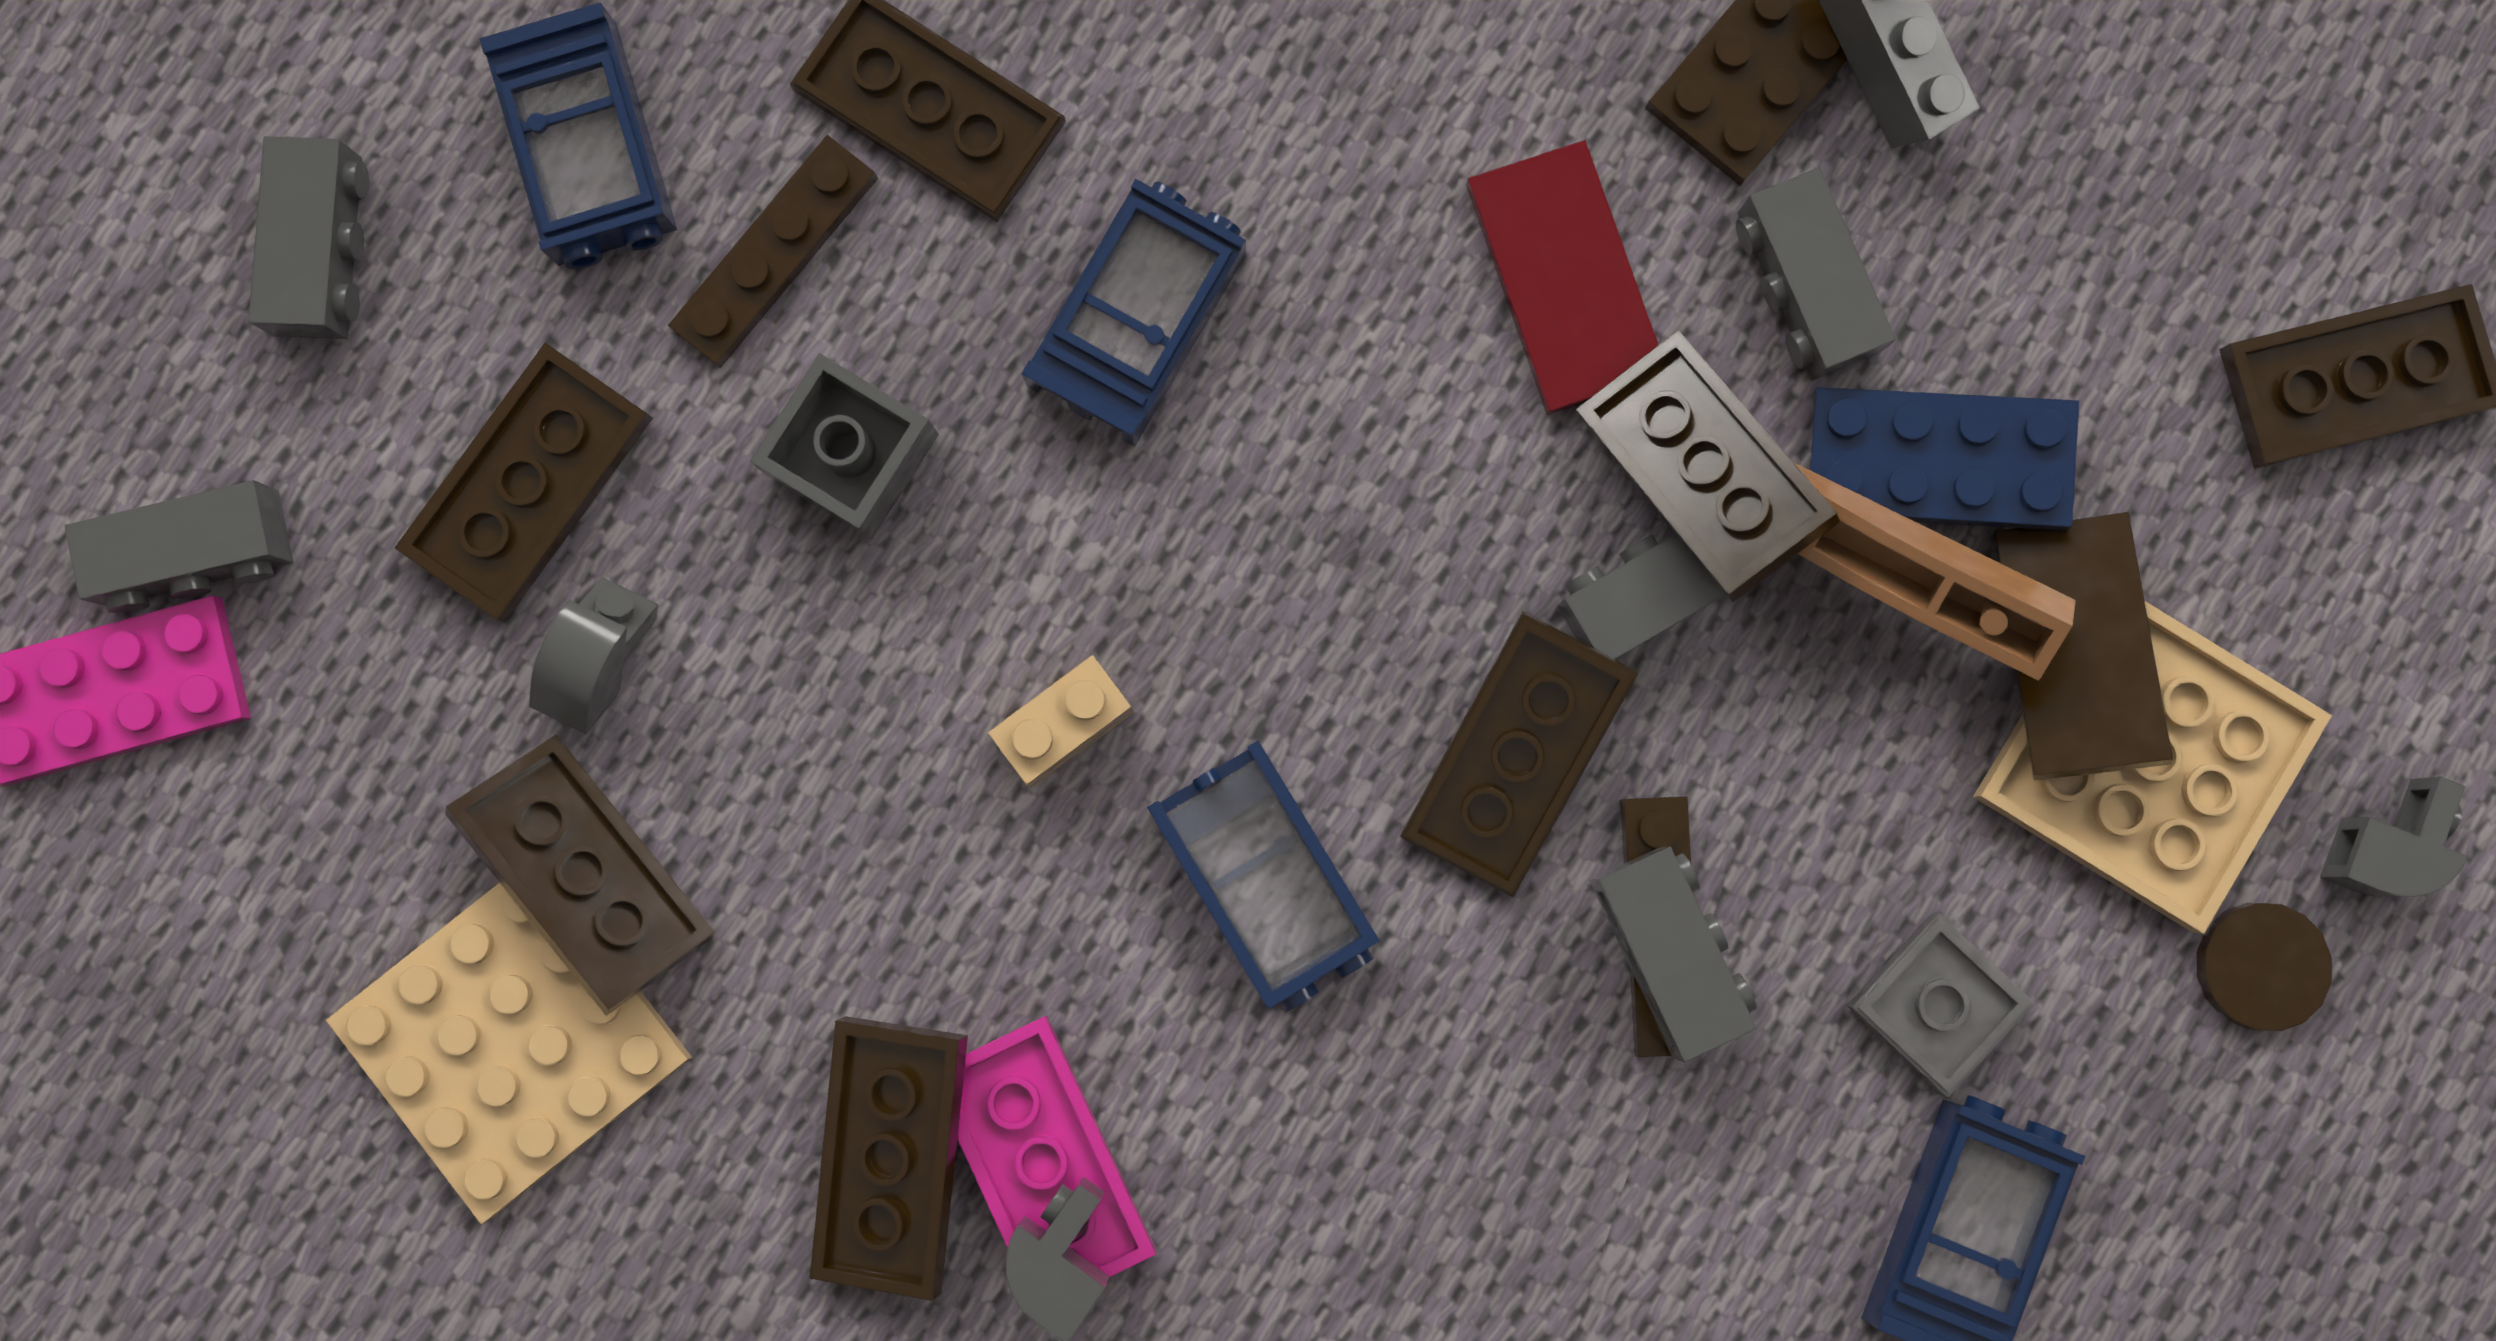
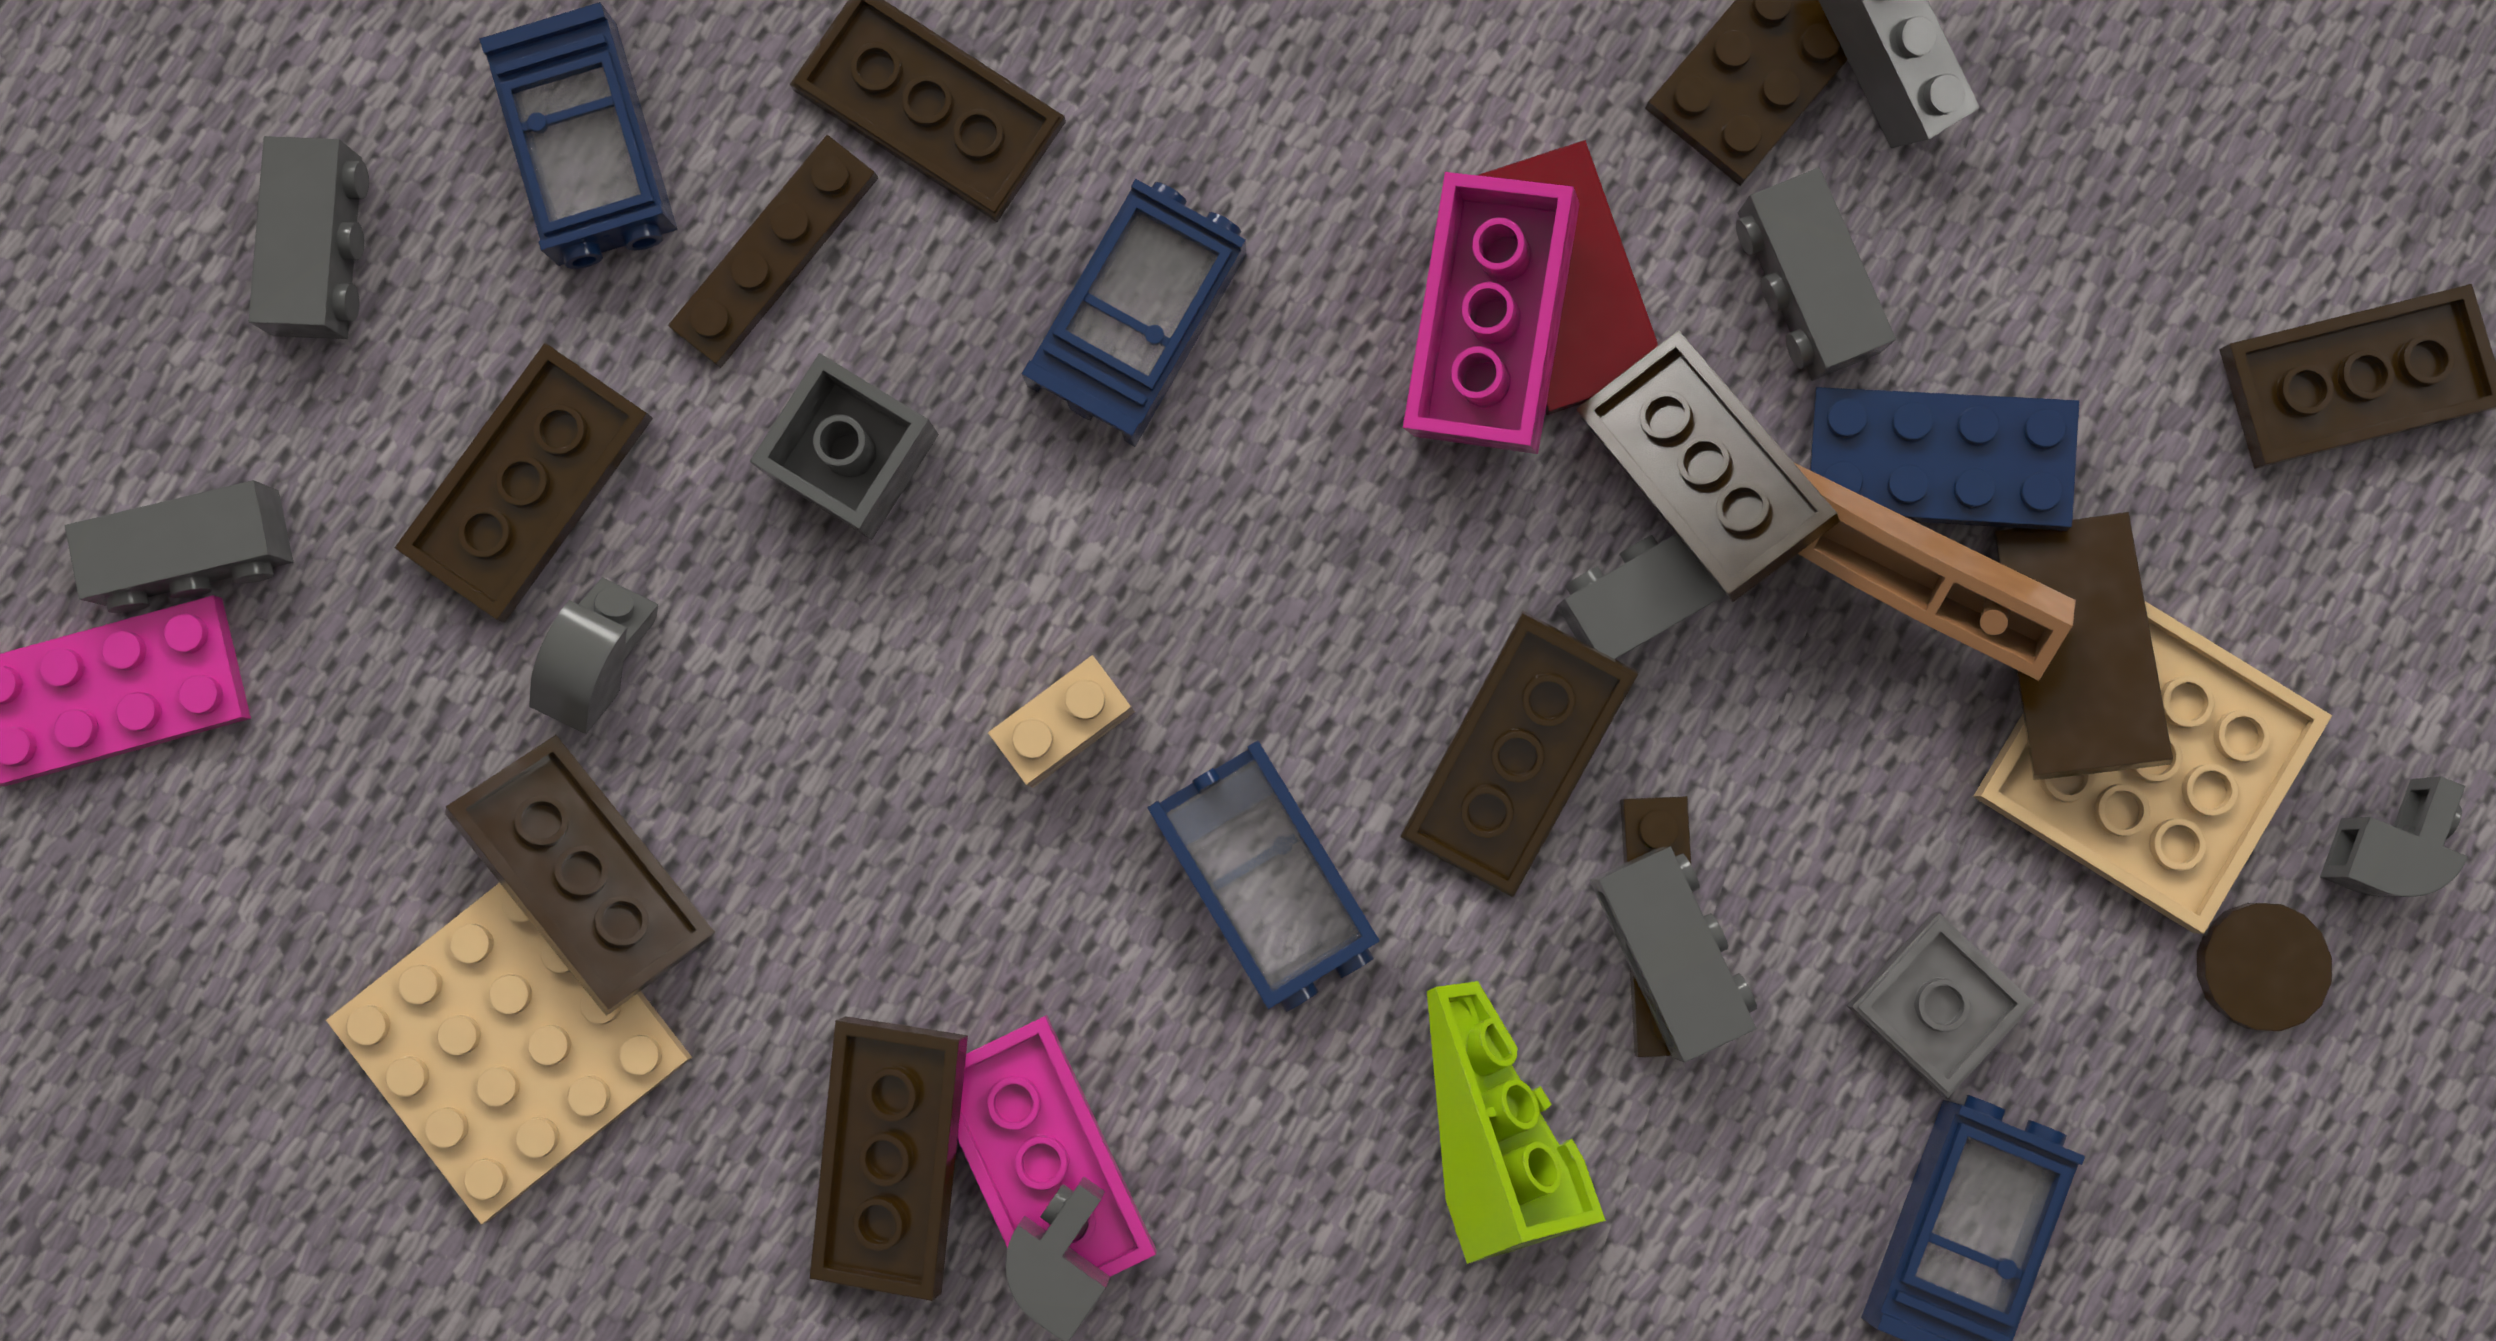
(1491, 312): none -> dark pink brick
(1500, 1160): none -> lime wedge

